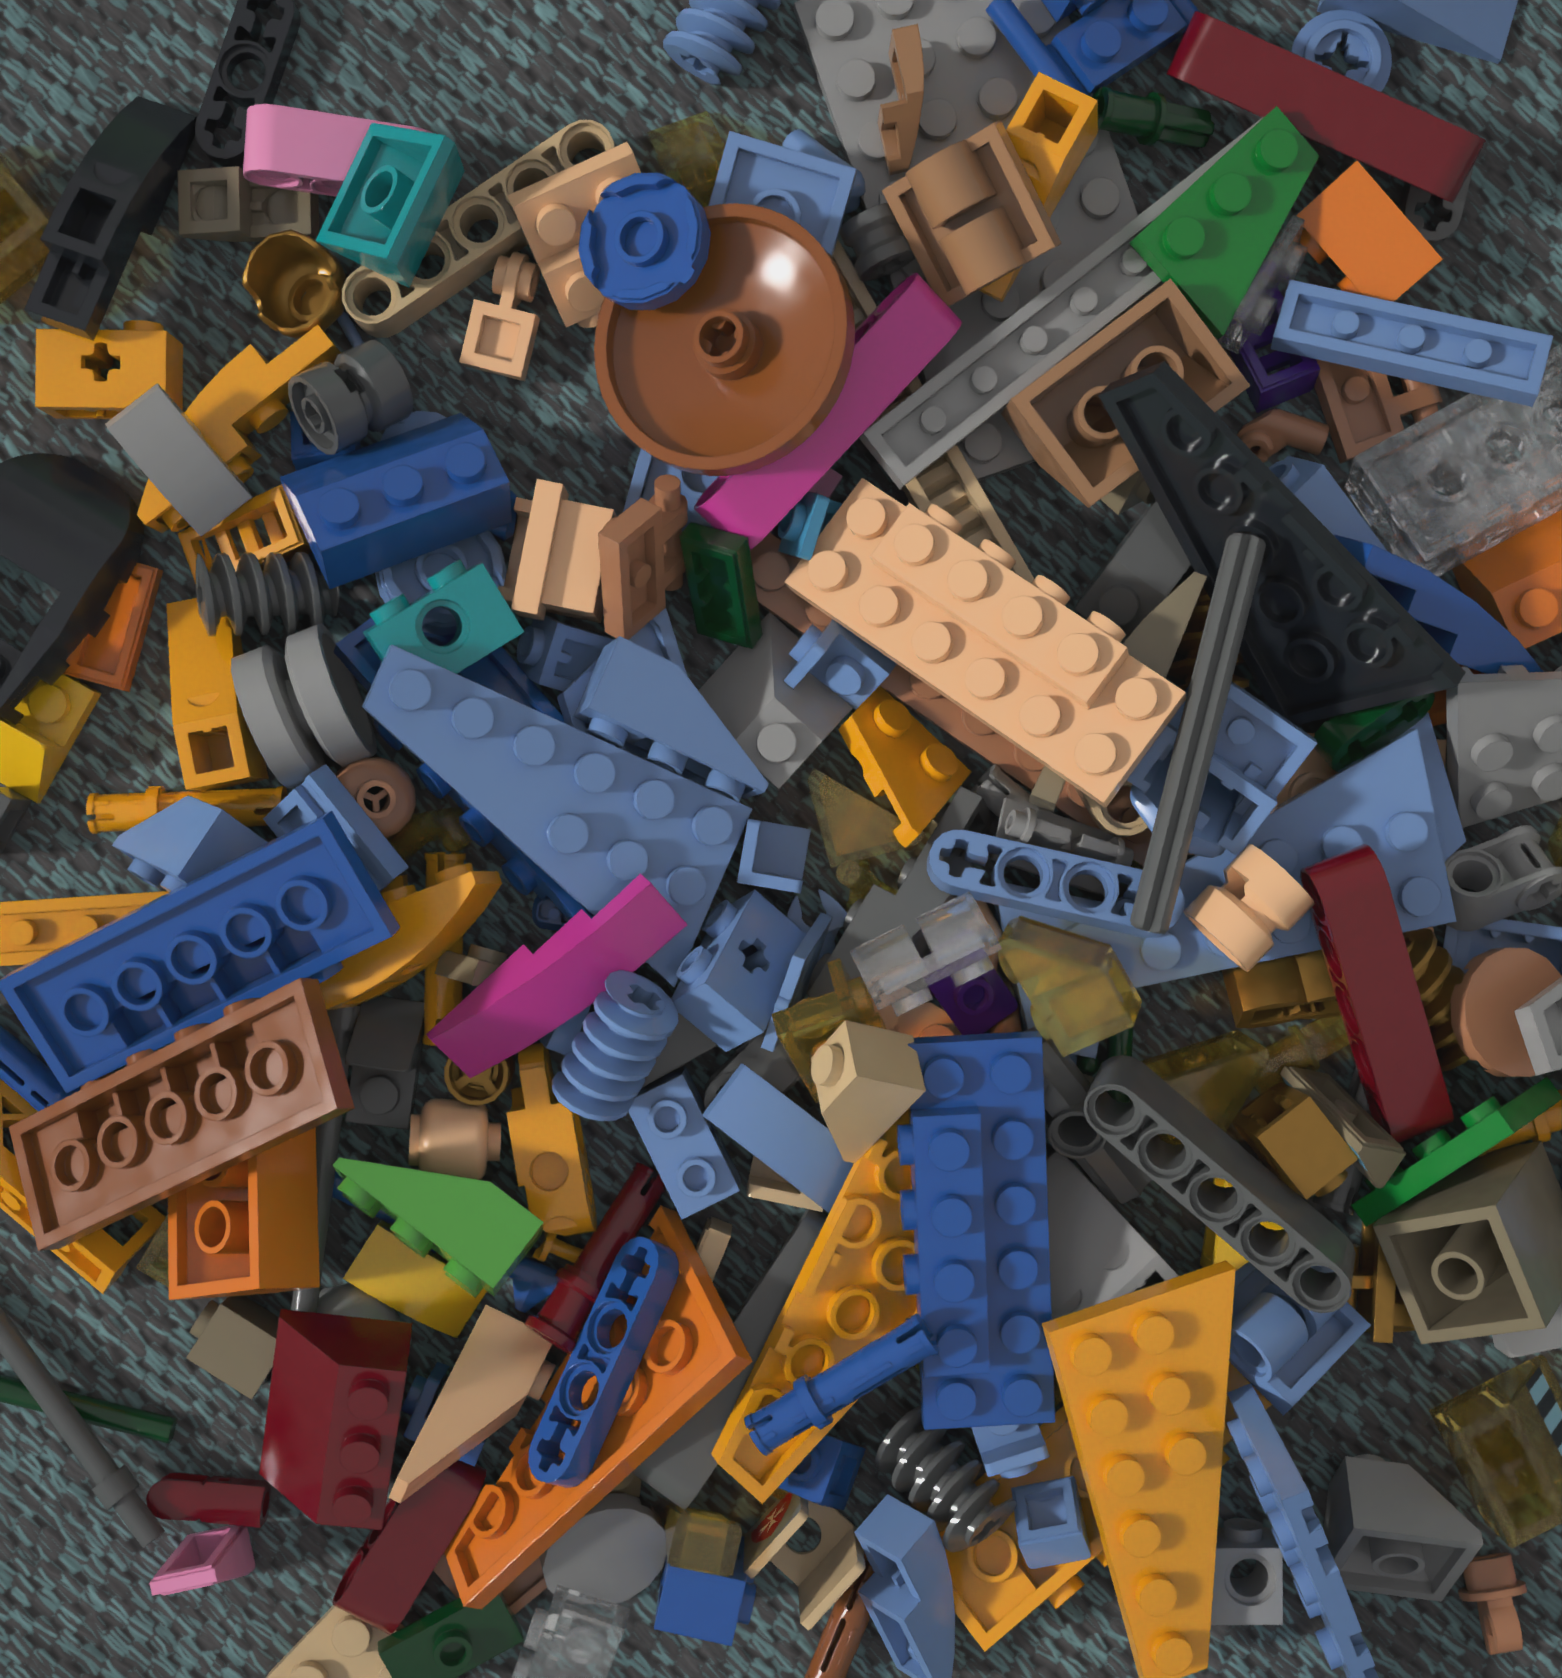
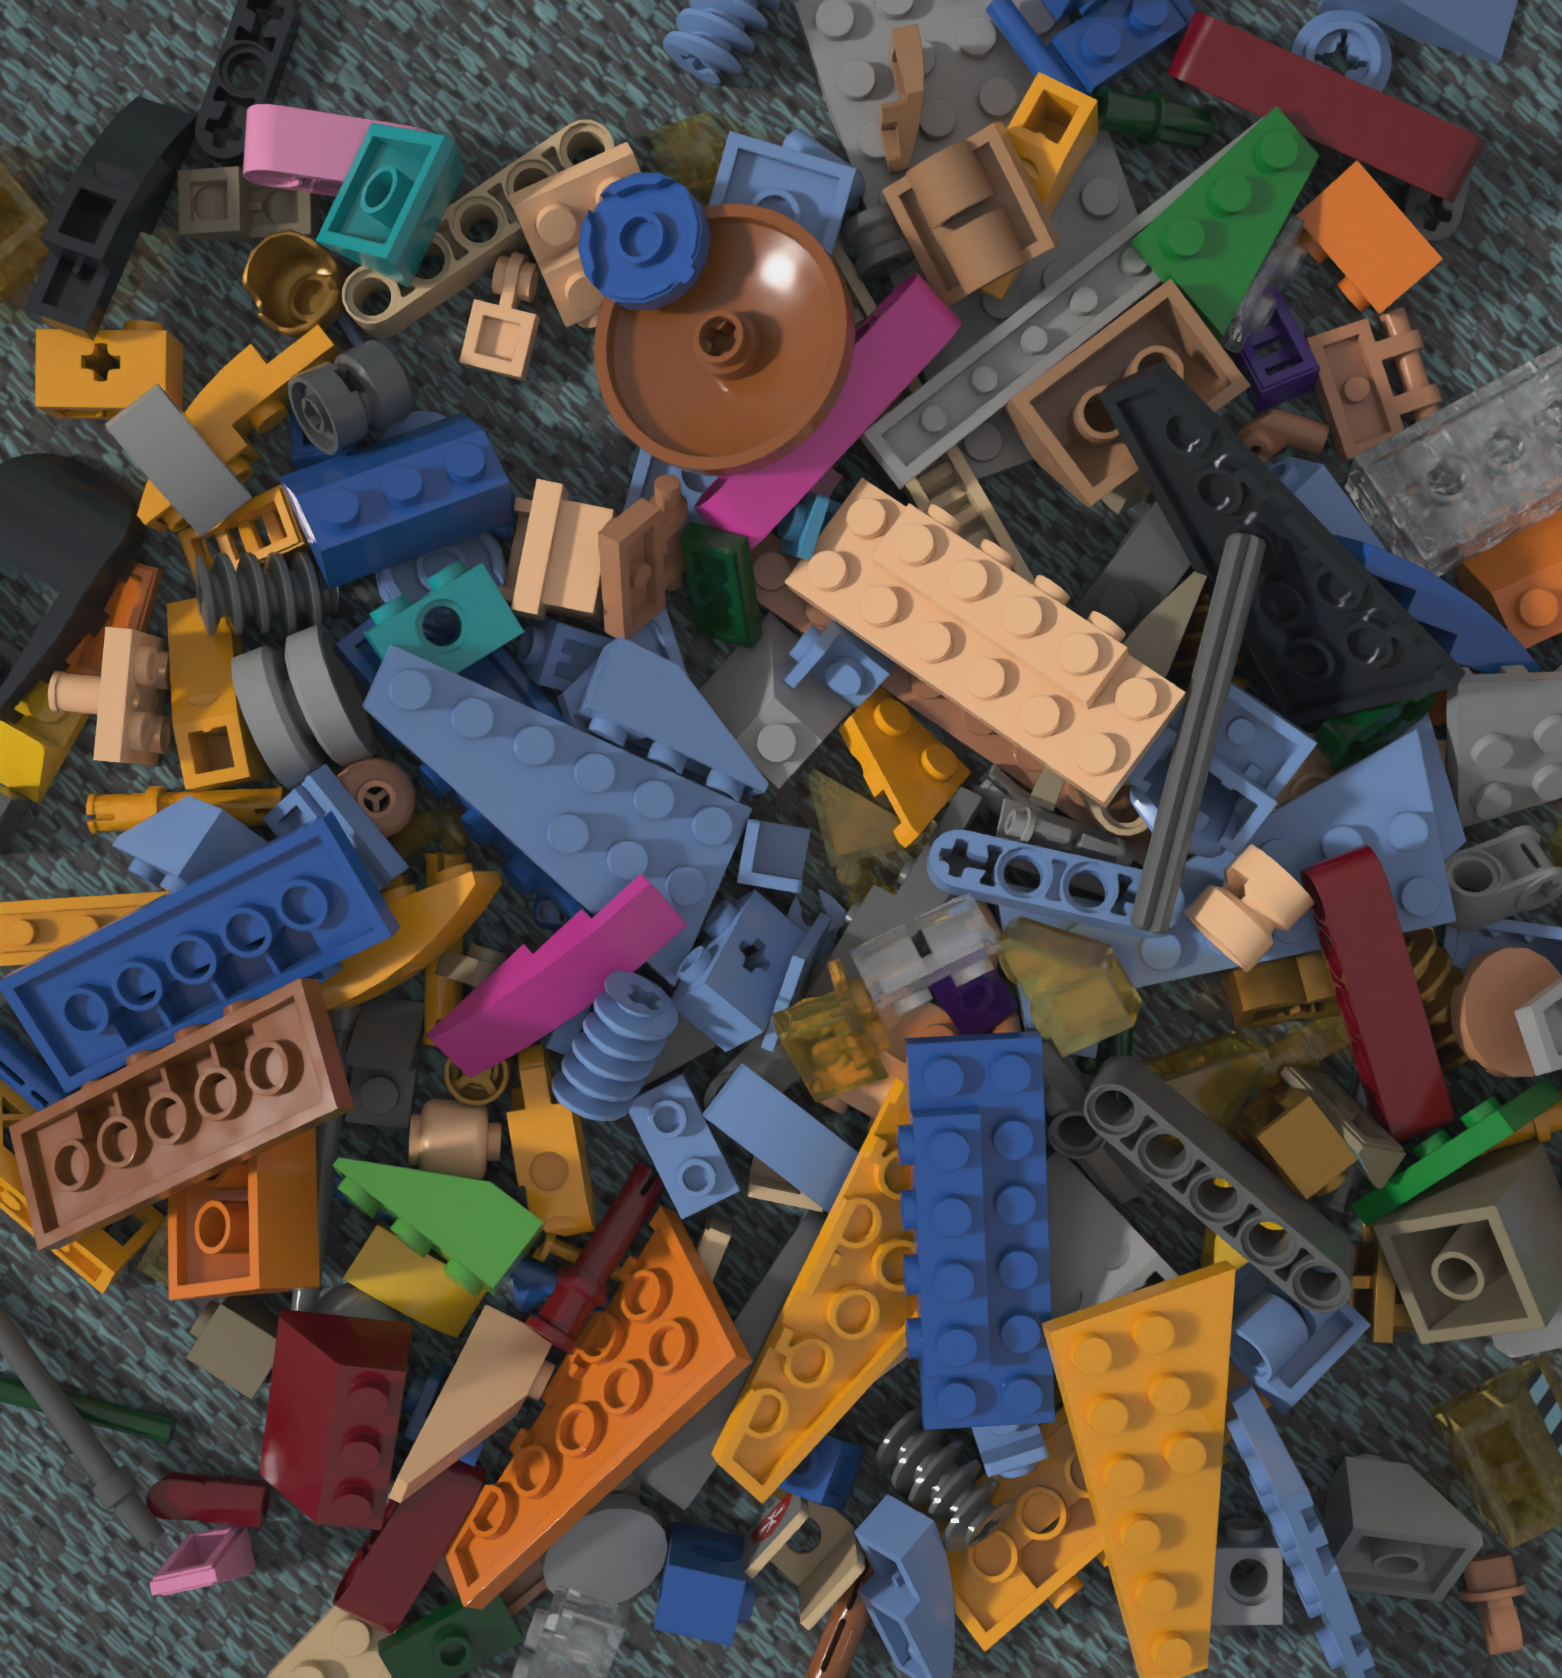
(124, 697): none -> light nougat plate
(612, 1366): blue beam -> none
(701, 1540): clear yellow slope -> none
(858, 1374): blue pin -> none
(865, 1084): tan slope -> none
(1050, 1523): medium blue slope -> none
(1412, 343): medium blue plate -> none

